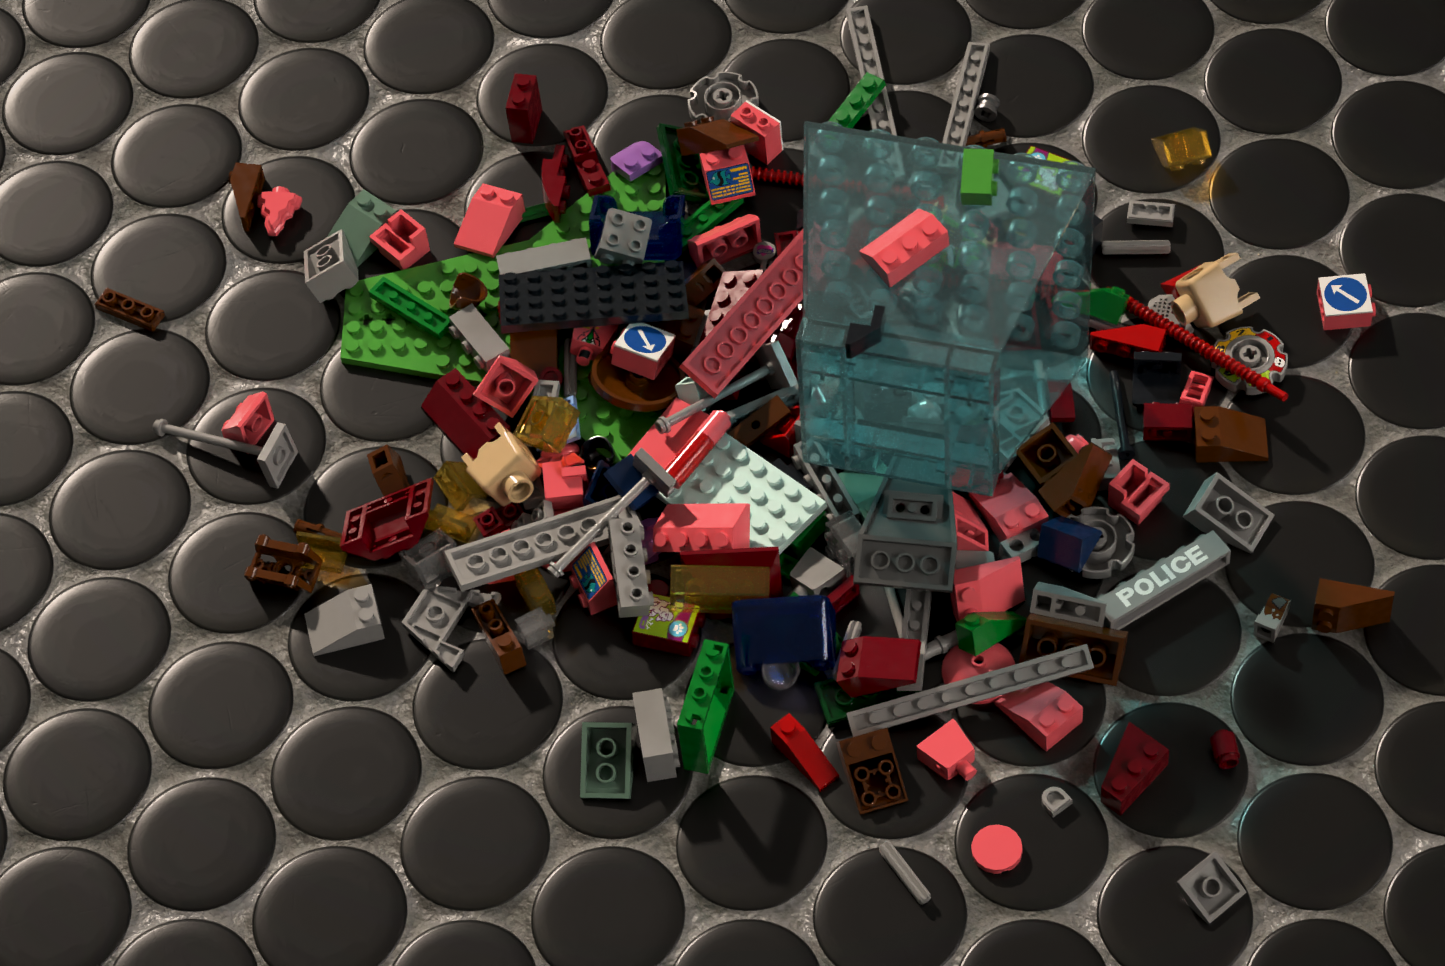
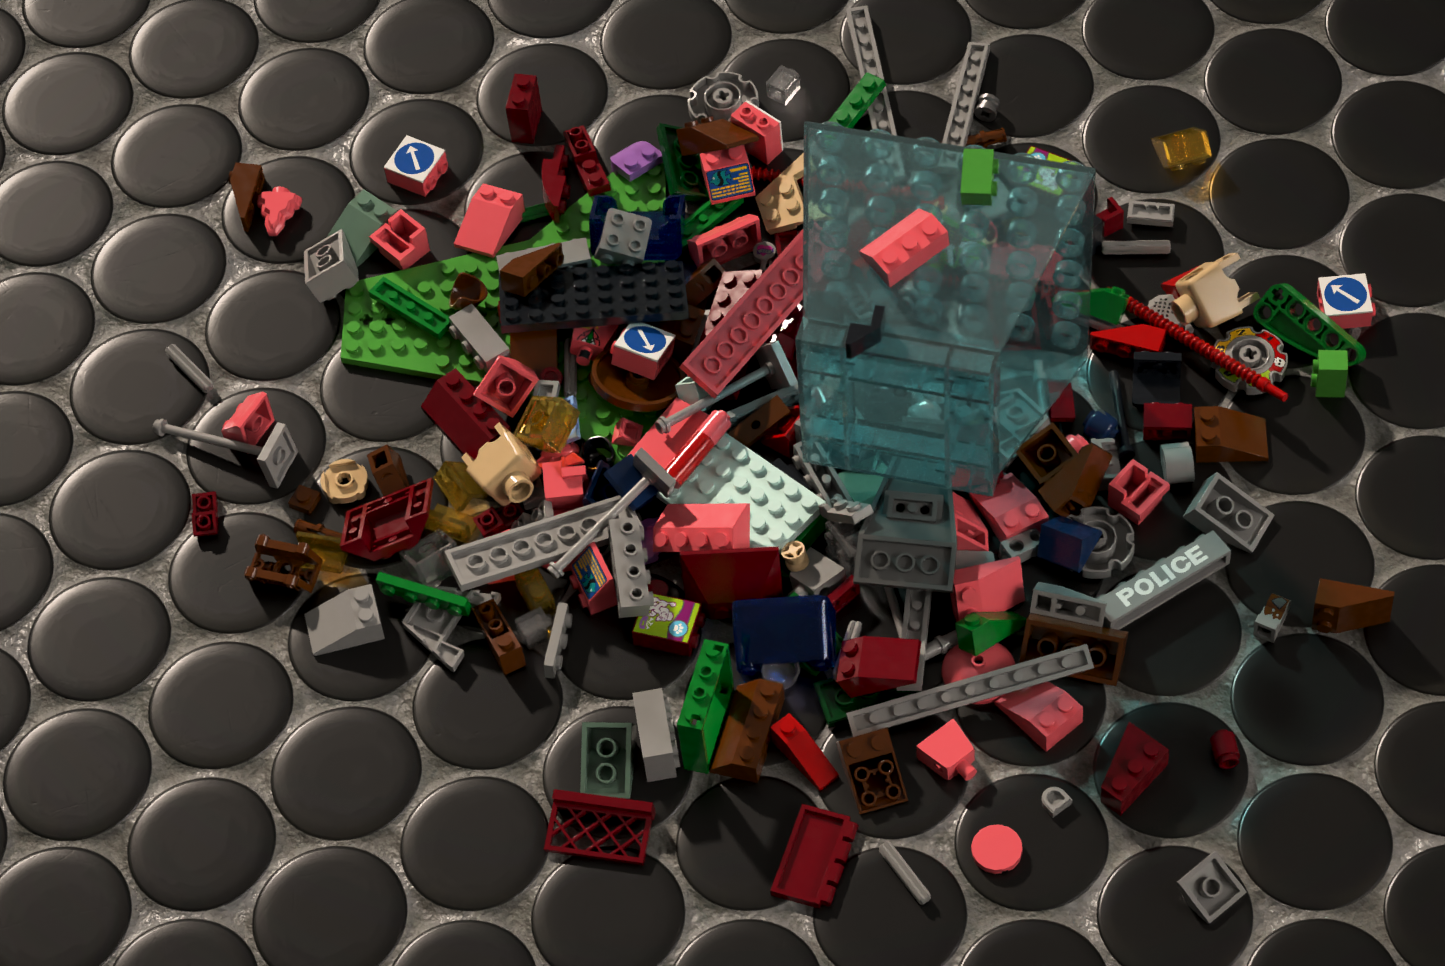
(129, 309): reddish brown tile -> none
(189, 368): none -> light grey axle
(205, 514): none -> dark red slope
(304, 499): none -> reddish brown plate
(348, 492): none -> tan plate
(416, 166): none -> piece
(431, 597): none -> green plate
(528, 271): none -> reddish brown slope
(557, 641): none -> light grey plate
(600, 805): none -> dark red fence
(627, 433): none -> coral slope
(715, 587): clear yellow slope -> none
(747, 730): none -> reddish brown slope
(782, 200): none -> tan wing
(783, 85): none -> clear brick
(795, 556): none -> tan wheel
(814, 857): none -> dark red hinge
(845, 511): none -> light grey hinge
(1100, 425): none -> dark blue head
(1111, 217): none -> dark red panel
(1177, 462): none -> light grey piece
(1195, 393): coral slope -> none
(1299, 329): none -> green beam
(1330, 373): none -> bright green brick

